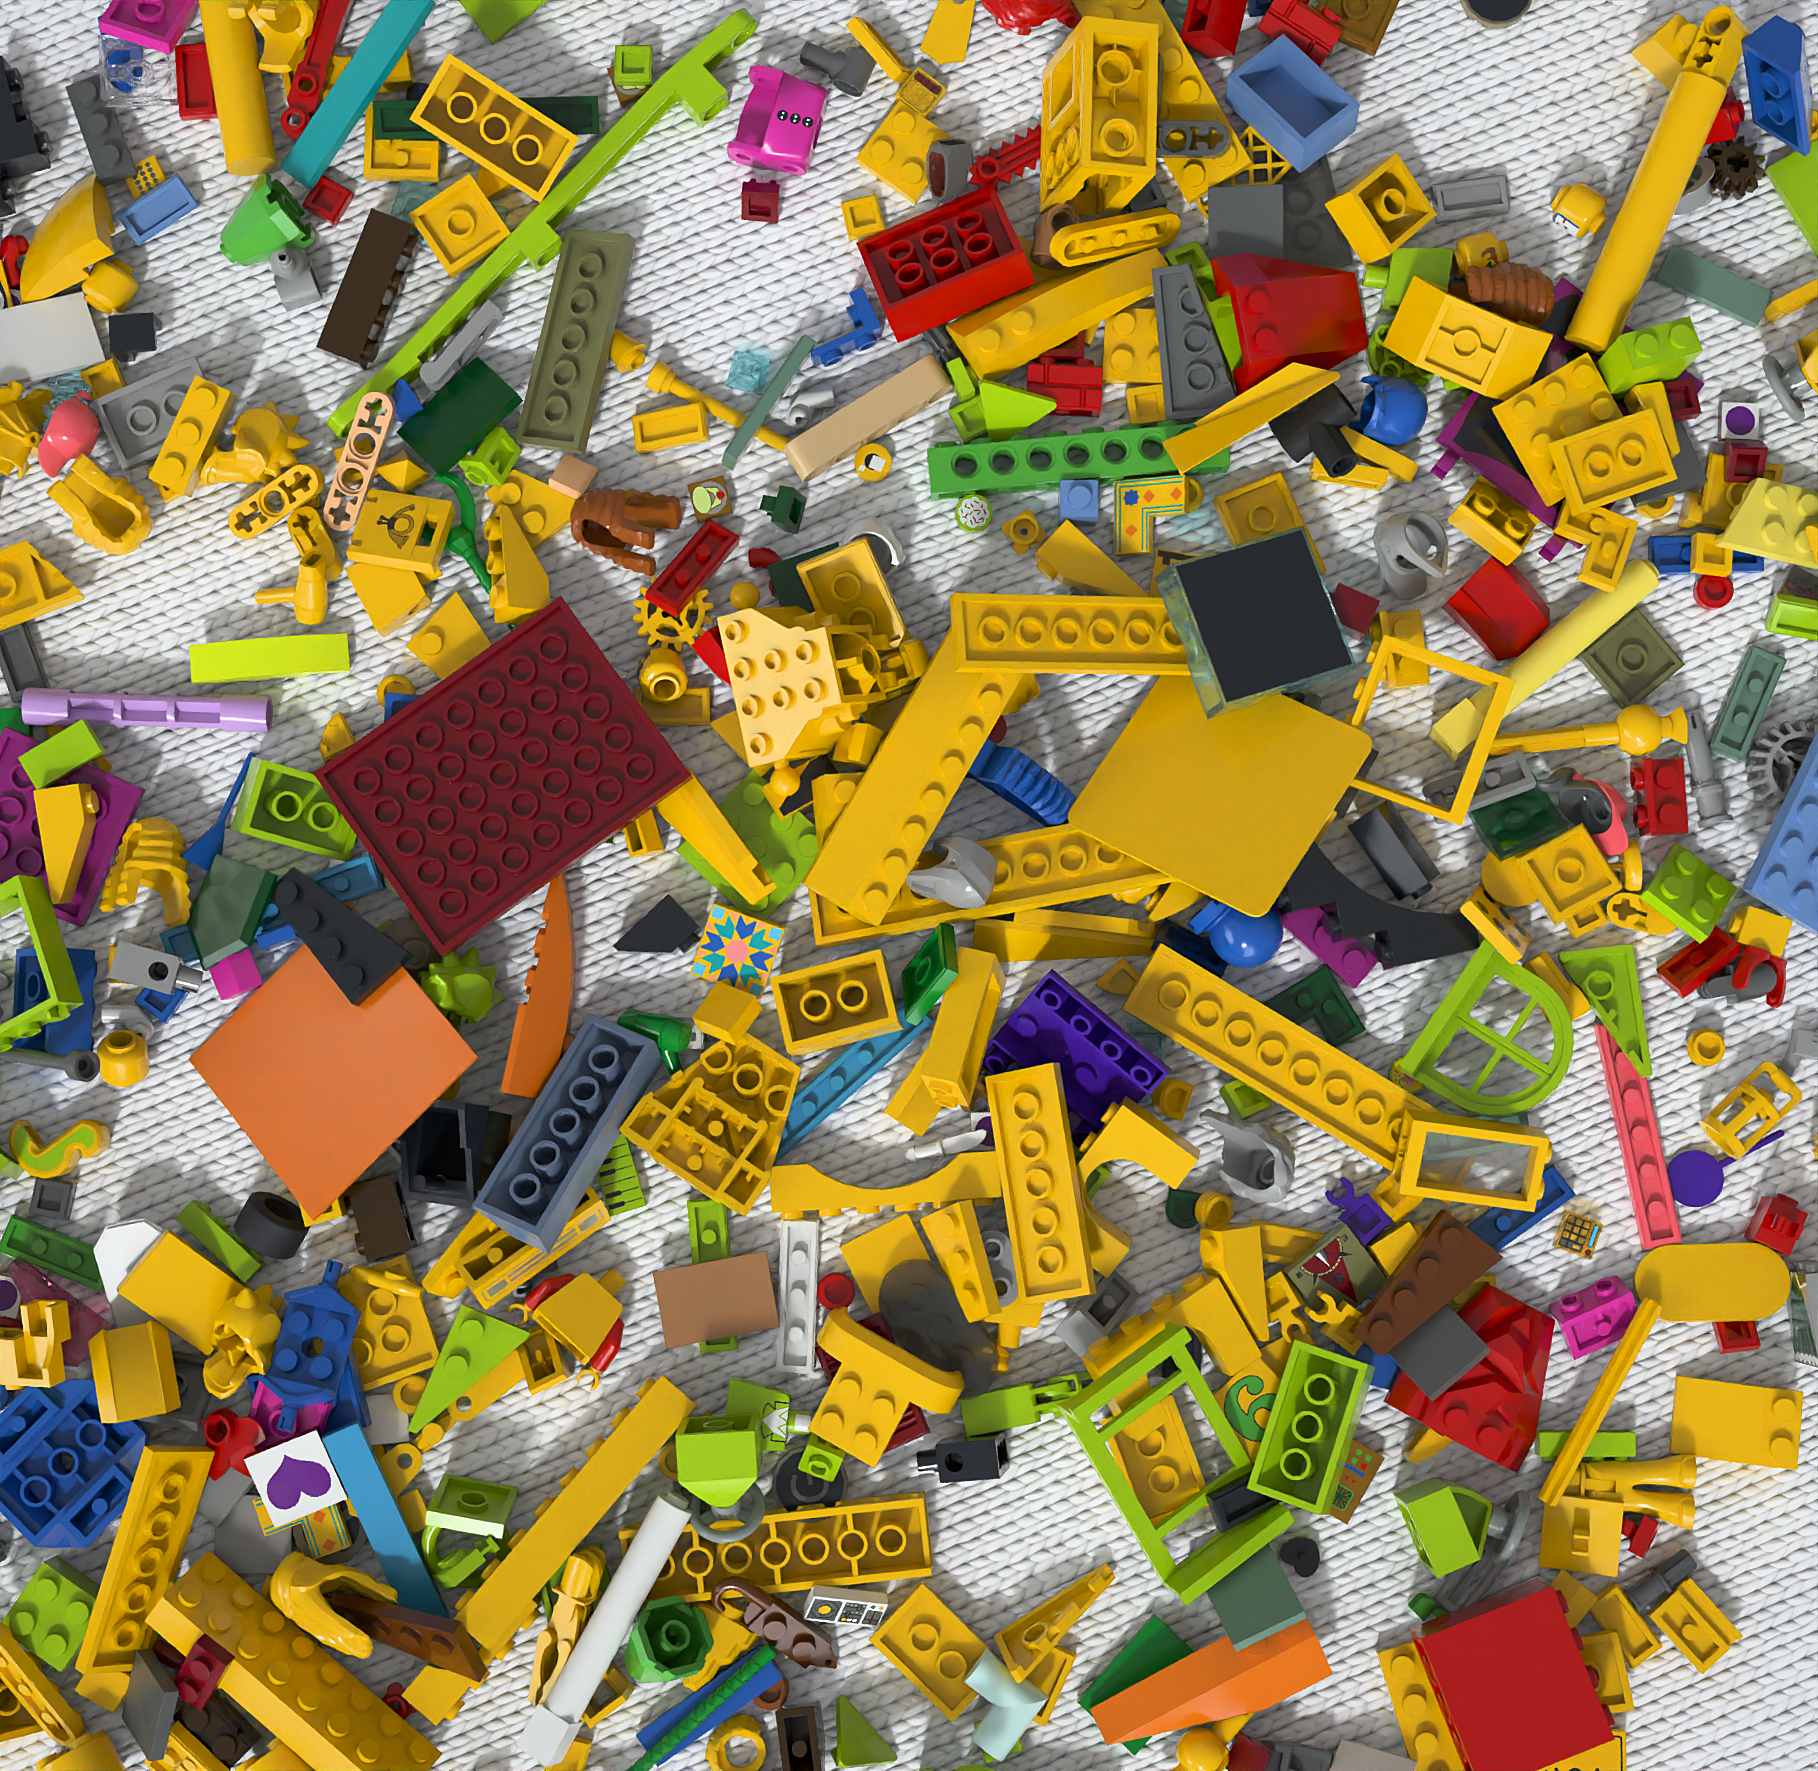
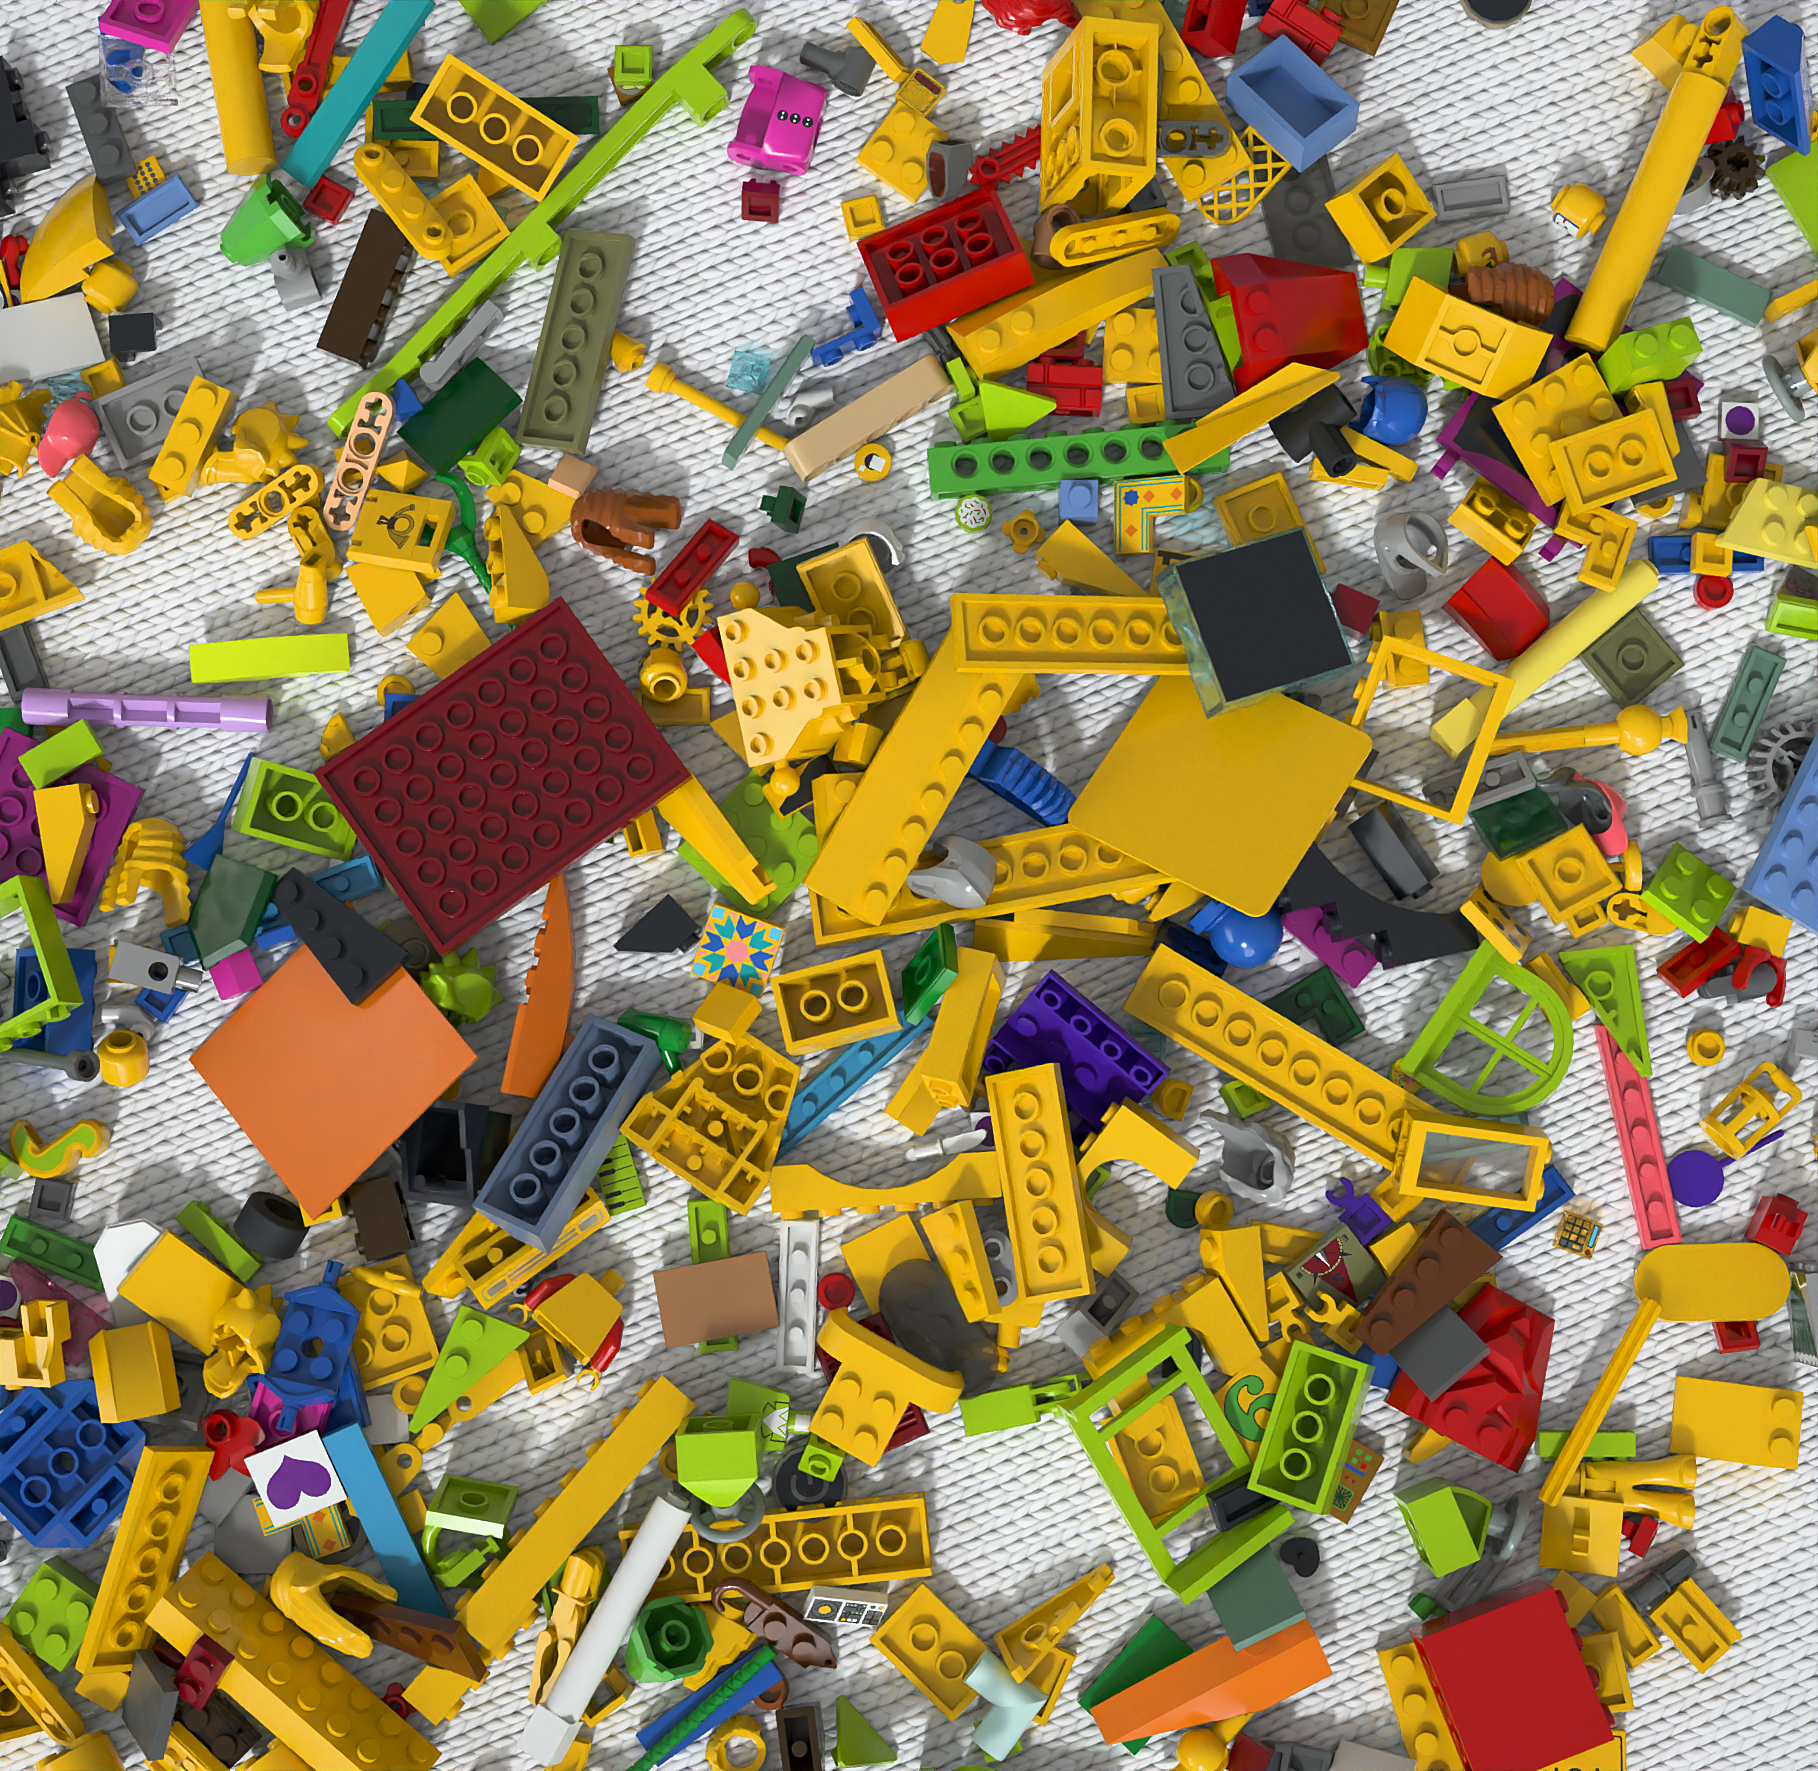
(194, 83): red tile -> none
(403, 201): none -> yellow plate
(670, 427): yellow tile -> none
(710, 499): tile -> none
(982, 1455): black torso -> none
(1119, 978): yellow tile -> none
(1246, 220): dark grey tile -> none
(1594, 1315): dark pink bracket -> none
(1660, 797): red bracket -> none

